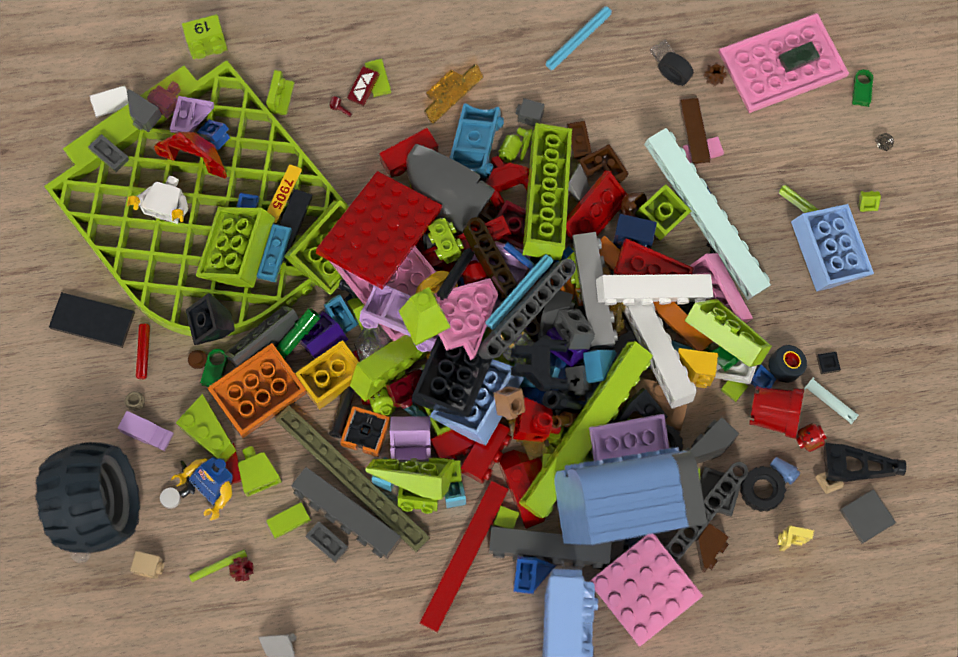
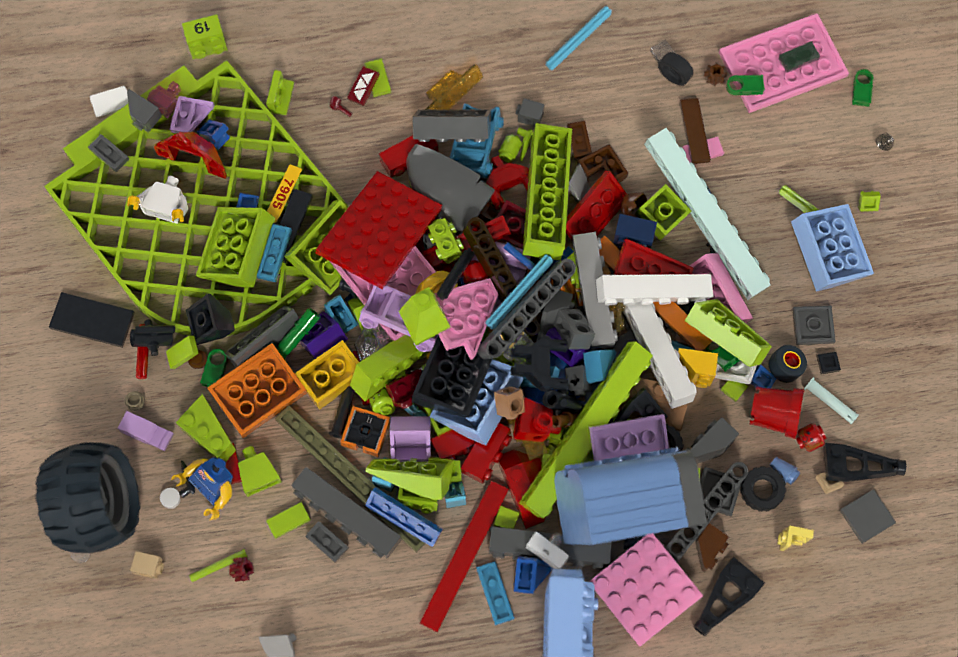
(152, 336): none -> black pin
(182, 352): none -> lime tile
(403, 517): none -> plate
(452, 125): none -> dark grey slope
(495, 593): none -> dark azure tile
(548, 549): none -> white piece
(740, 577): none -> black plate
(750, 85): none -> green piece
(813, 325): none -> dark grey tile

